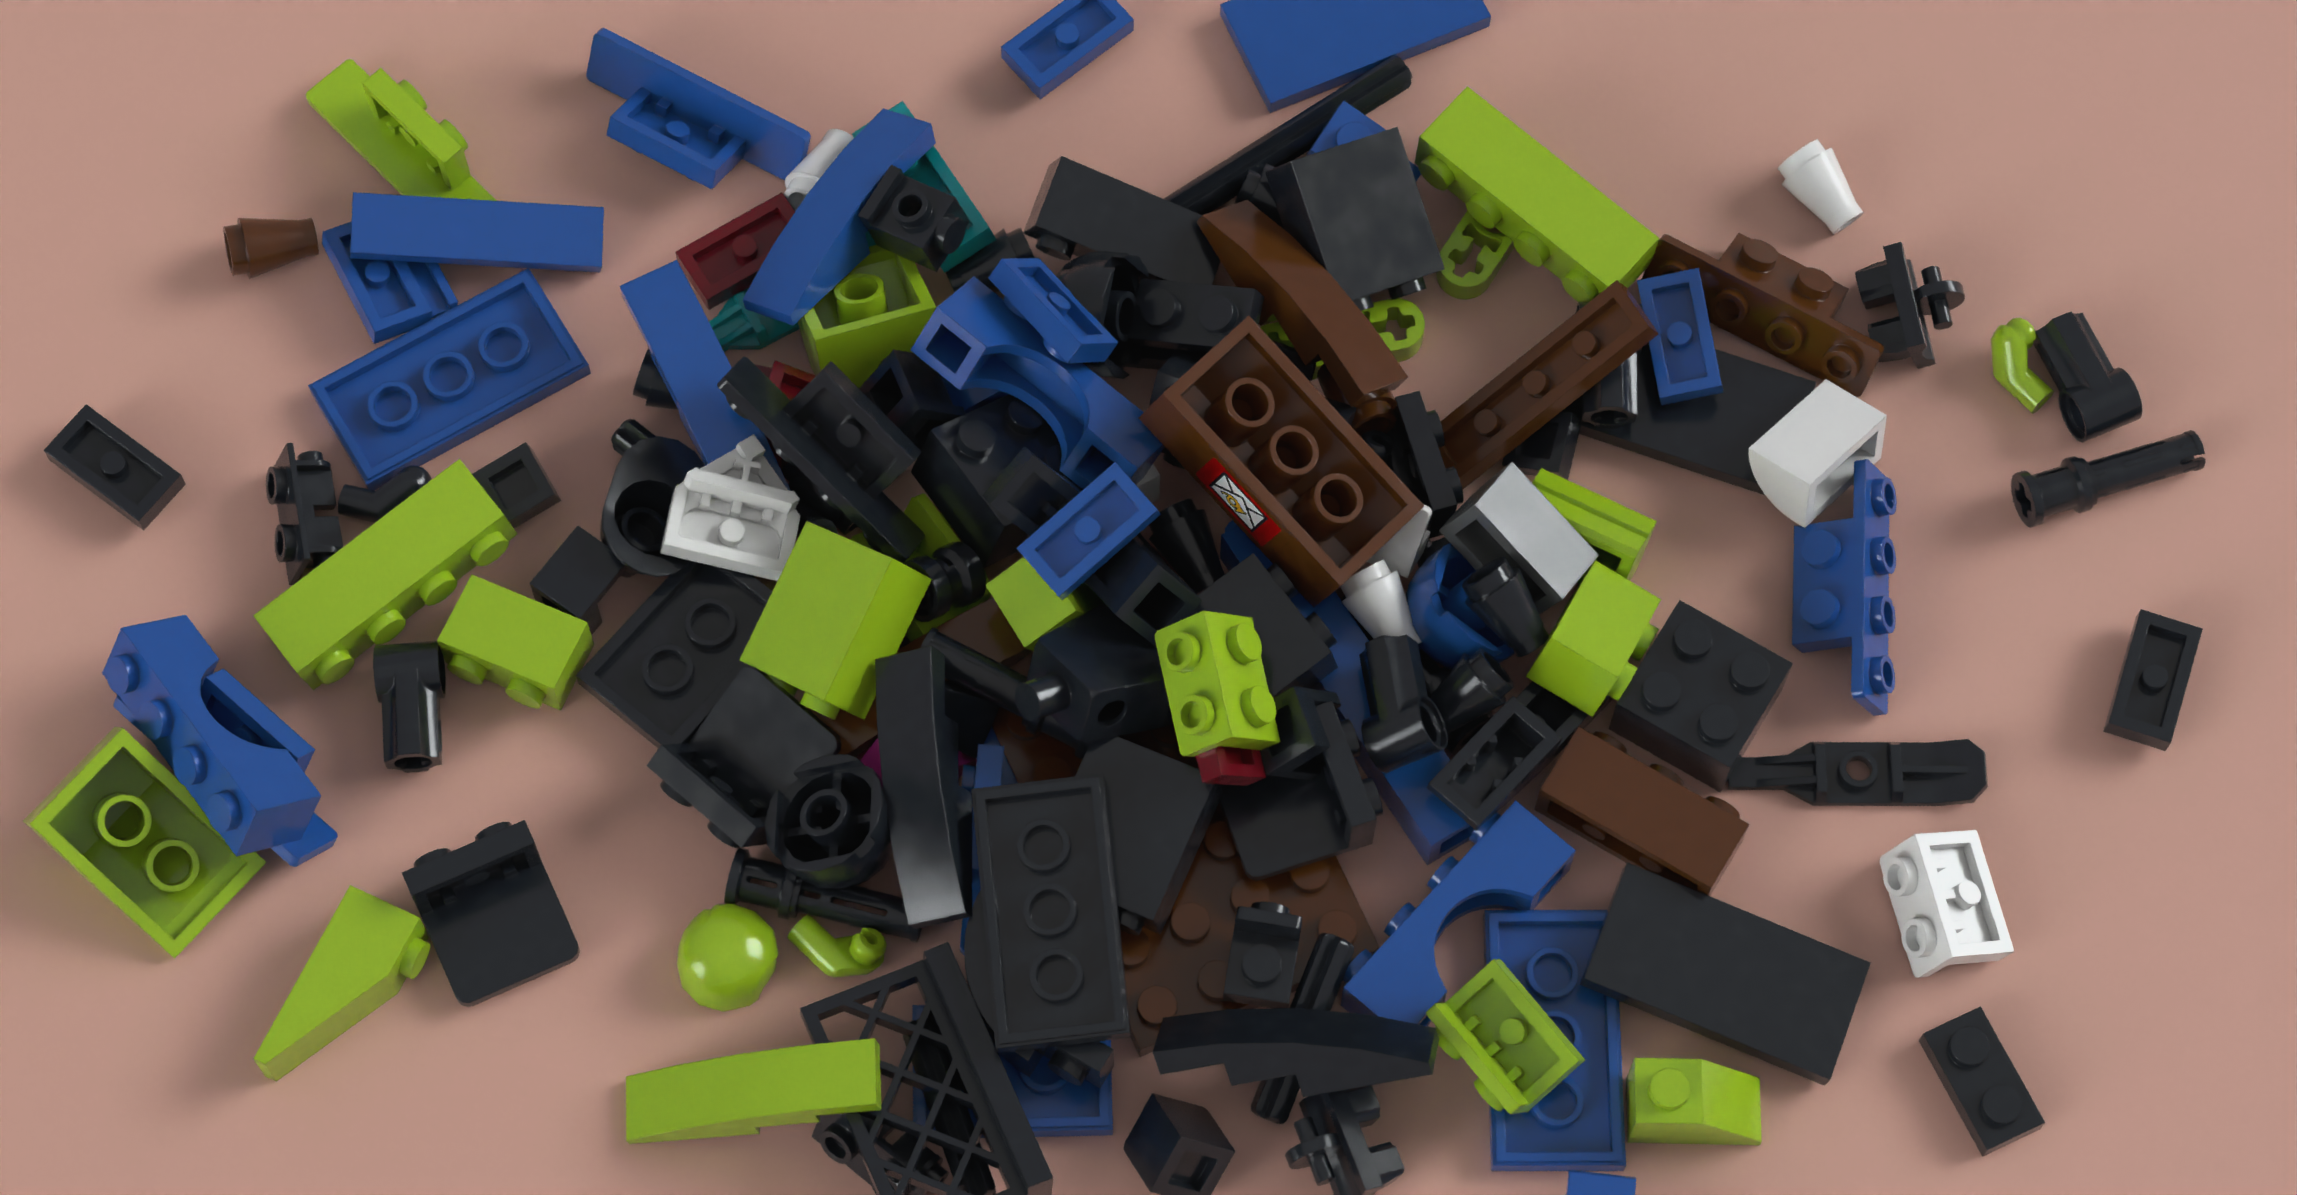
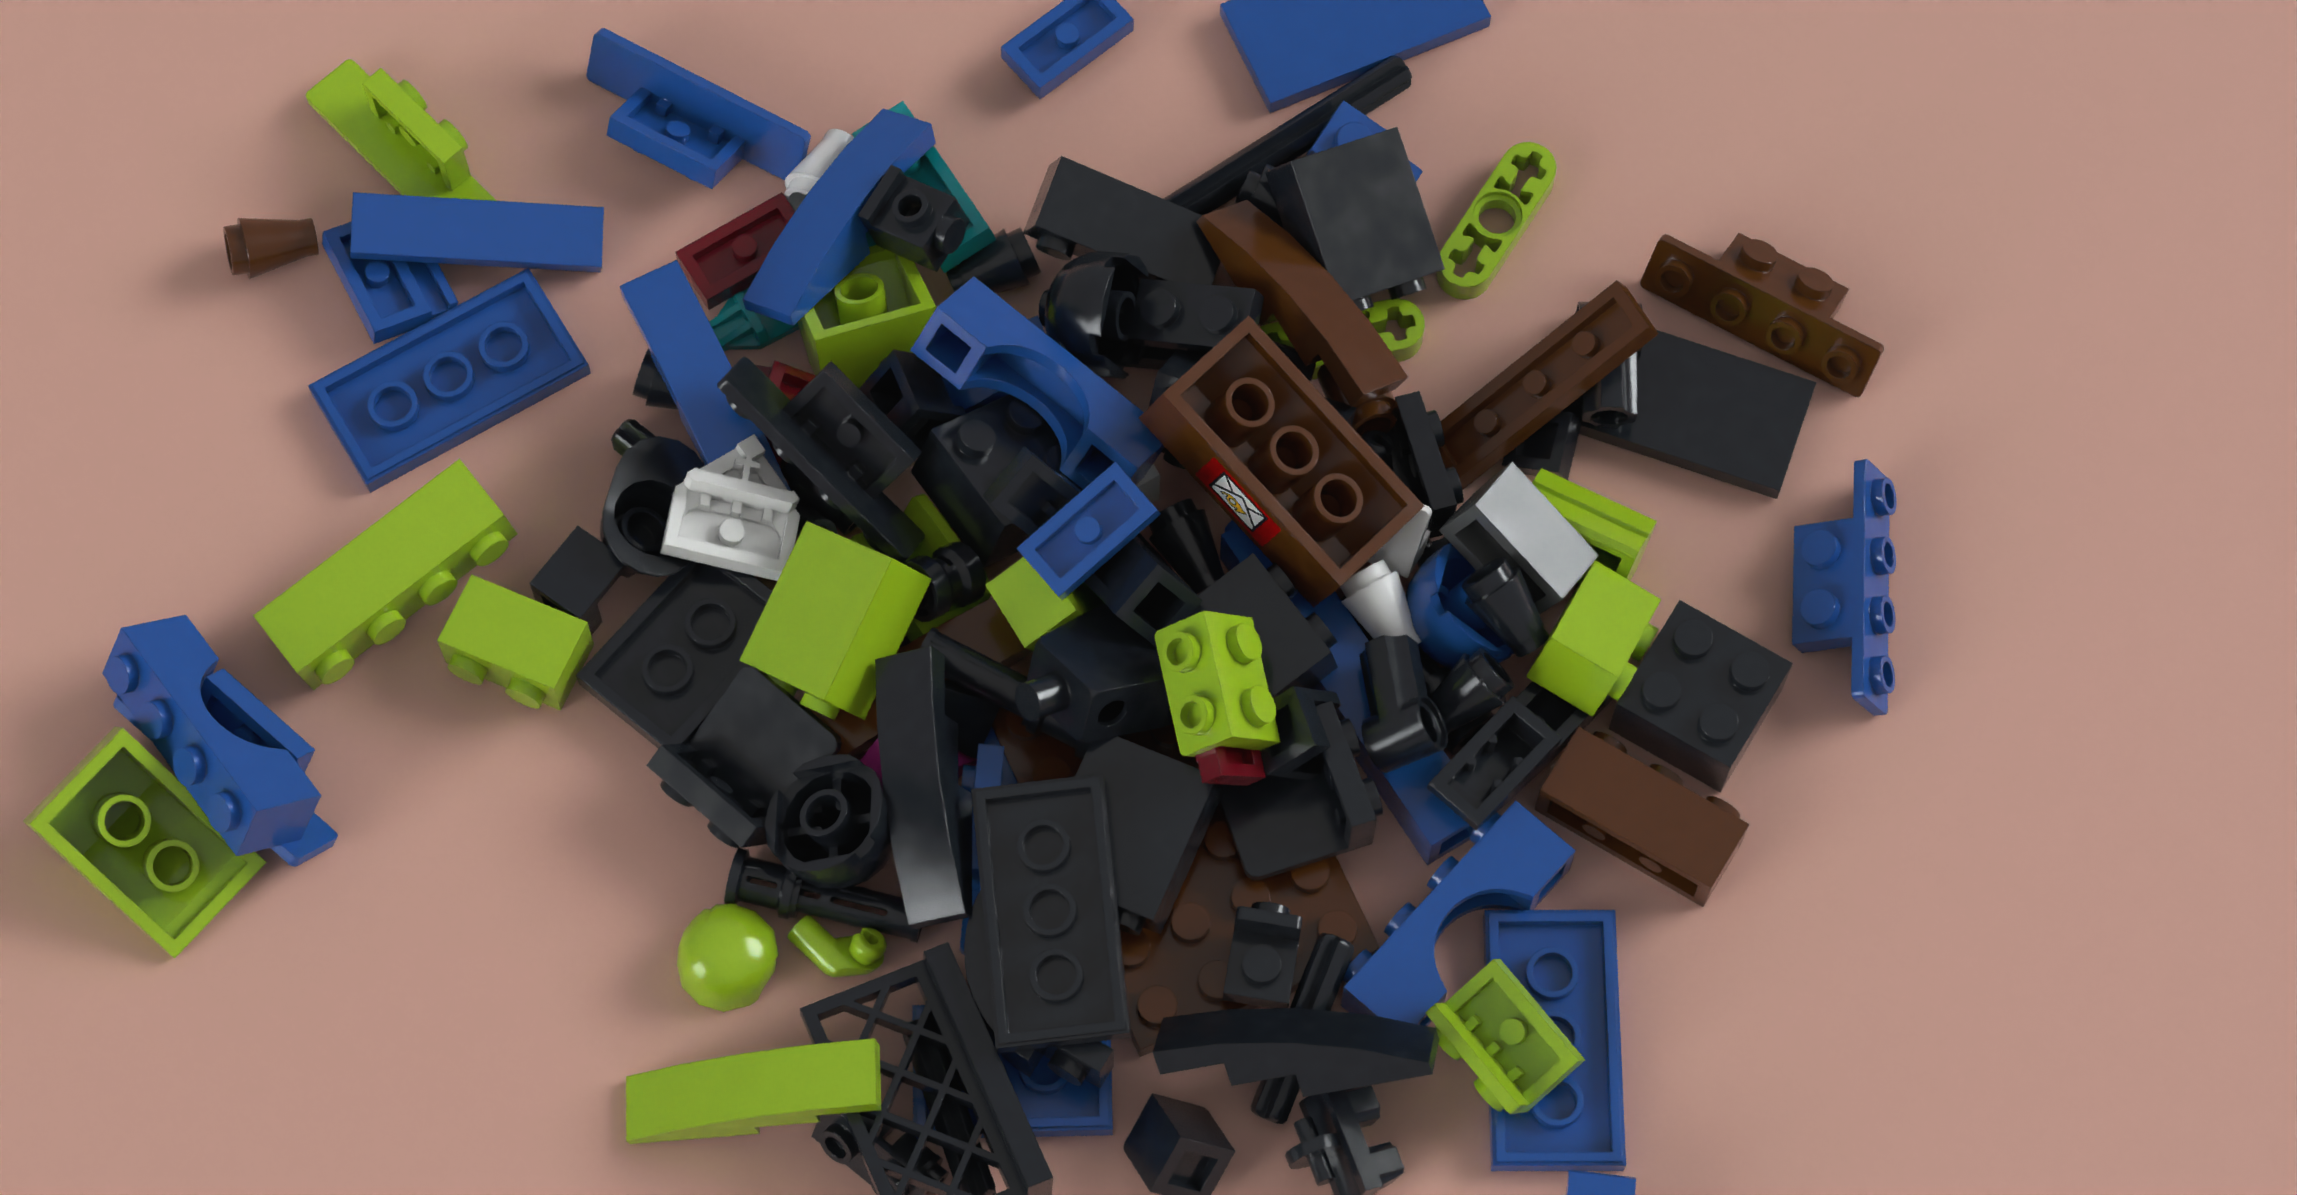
(114, 467): black plate -> none
(298, 490): black hinge -> none
(349, 975): lime slope -> none
(372, 504): black arm -> none
(409, 686): black piece -> none
(491, 913): black bracket -> none
(518, 485): black plate -> none
(1052, 310): blue plate -> none
(1533, 198): lime brick -> none
(1685, 347): blue plate -> none
(1691, 1103): lime slope -> none
(1725, 974): black tile -> none
(1813, 450): white brick -> none
(1820, 185): white cone -> none
(1896, 282): black hips -> none
(1899, 773): black piece -> none
(1945, 901): white bracket -> none
(1981, 1081): black plate -> none
(2011, 367): lime arm -> none
(2081, 483): black pin -> none
(2091, 392): black piece -> none
(2153, 680): black plate -> none

